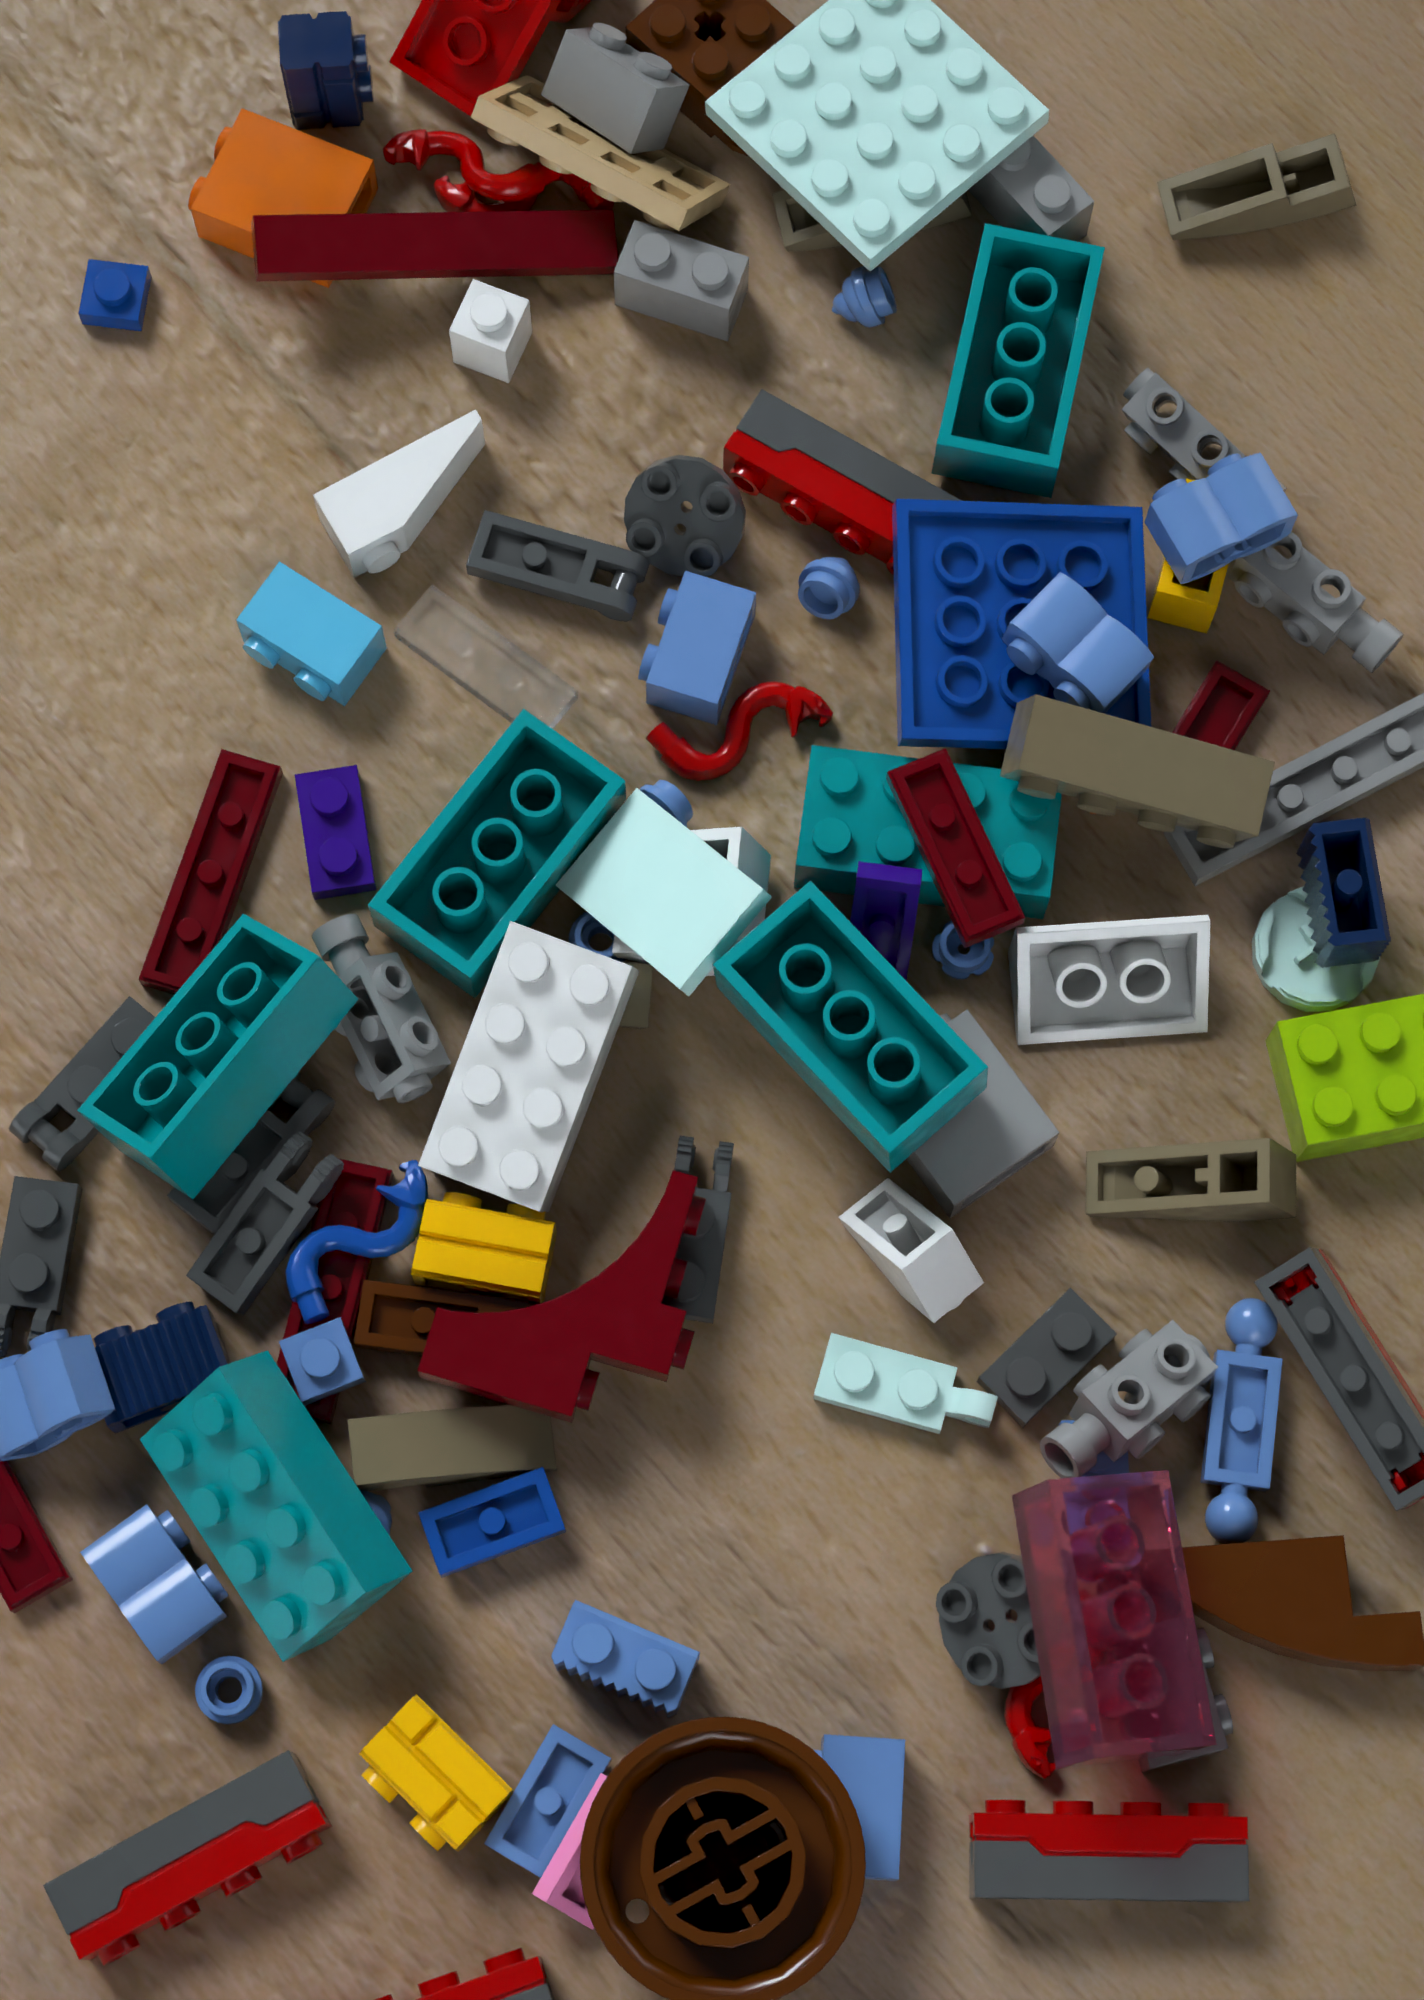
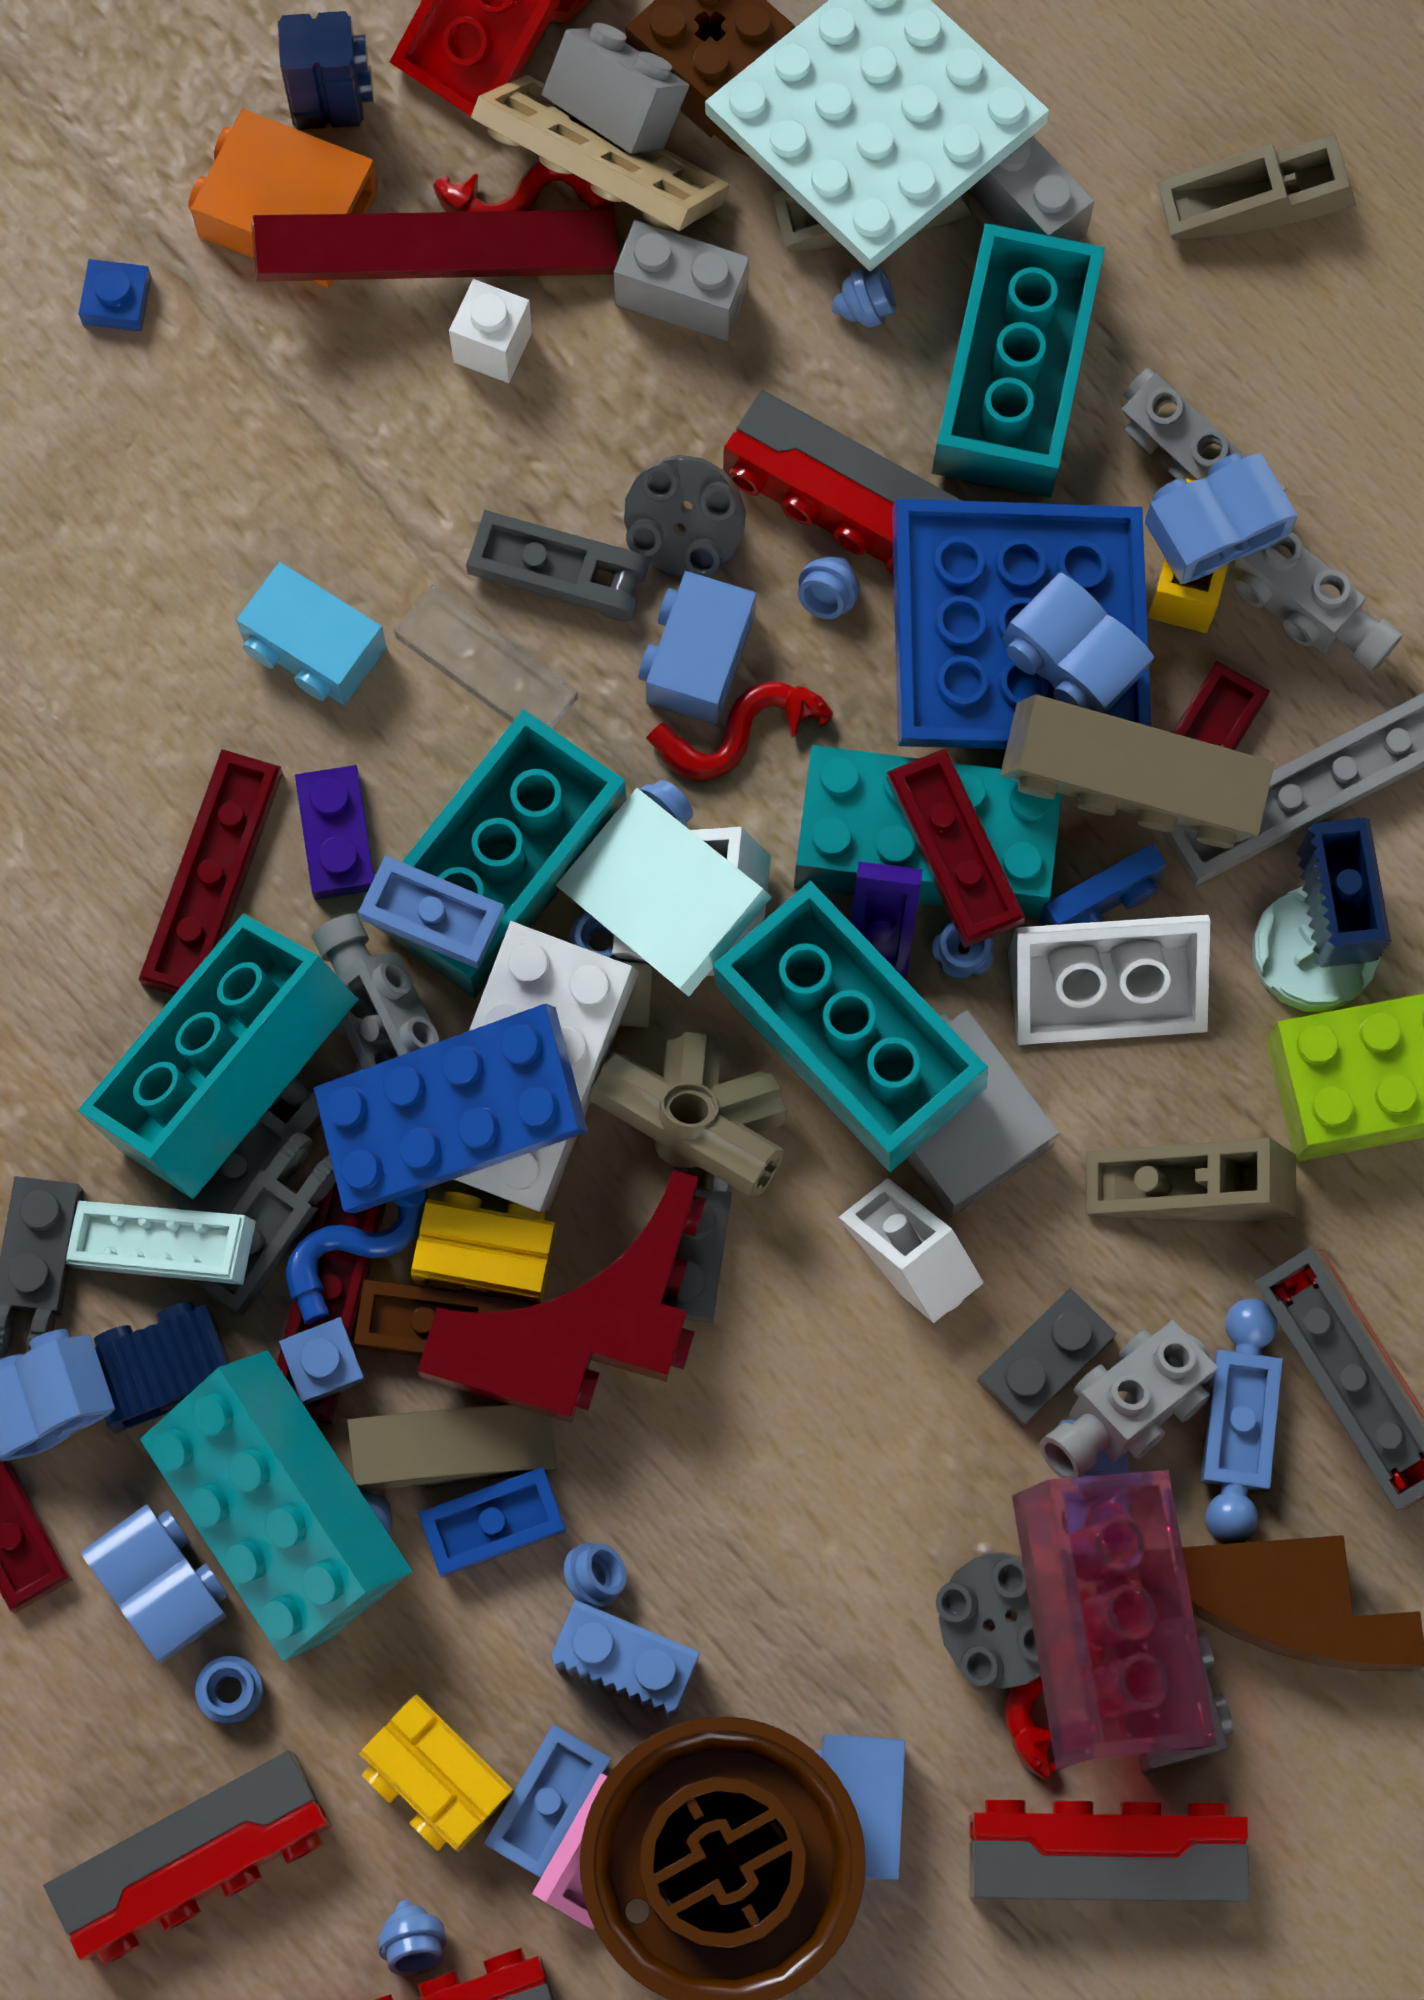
(76, 1084): dark grey plate -> none
(160, 1242): none -> light aqua plate
(390, 502): white slope -> none
(411, 1940): none -> medium blue plate
(419, 145): red animal -> none
(431, 912): none -> medium blue plate
(450, 1109): none -> blue plate
(595, 1574): none -> medium blue plate
(694, 1115): none -> dark tan piece
(897, 1386): light aqua plate -> none
(1125, 882): none -> blue plate

